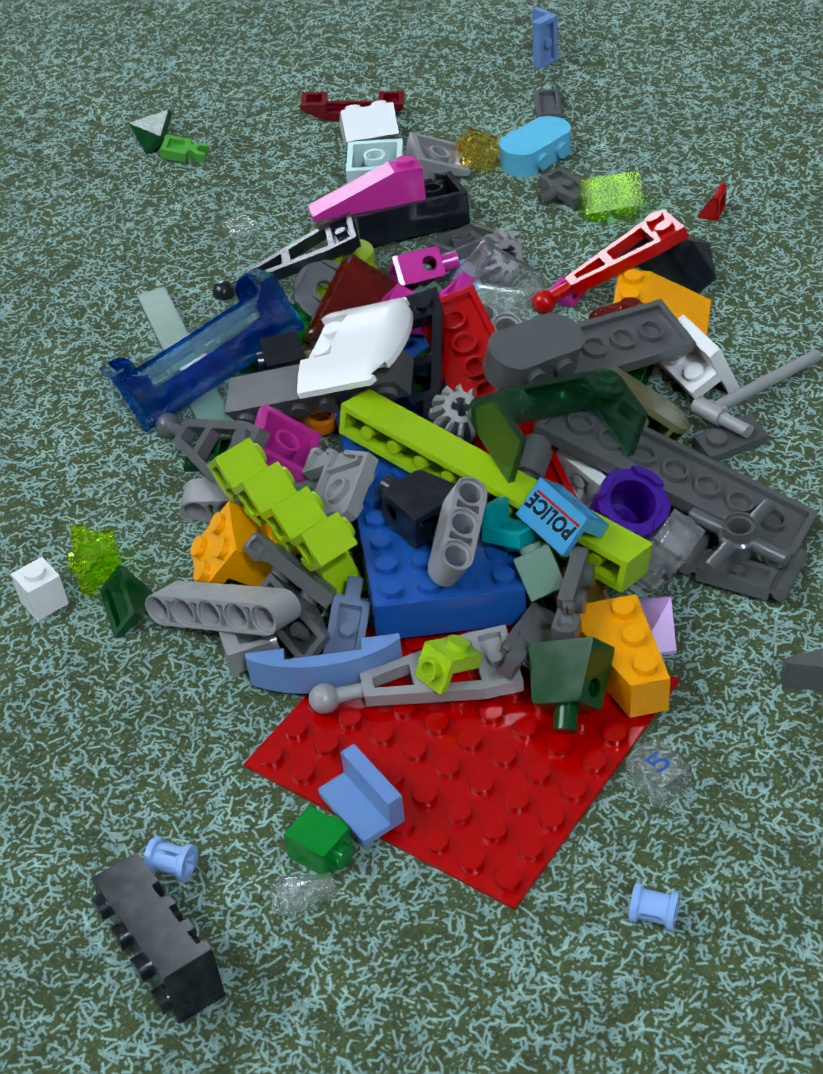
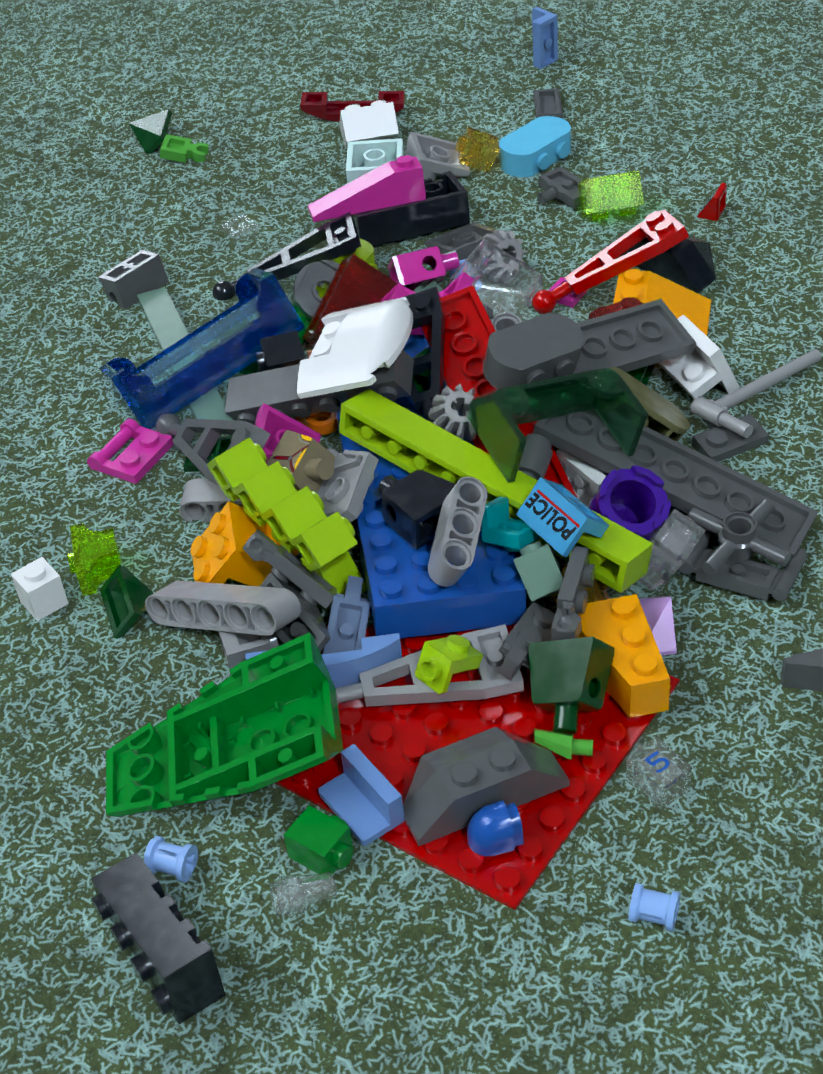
(132, 277): none -> dark grey hinge
(137, 457): none -> dark pink plate
(233, 739): none -> green wedge
(305, 460): none -> dark tan torso
(473, 774): none -> dark grey wedge
(495, 829): none -> blue piece
(563, 743): none -> bright green bar

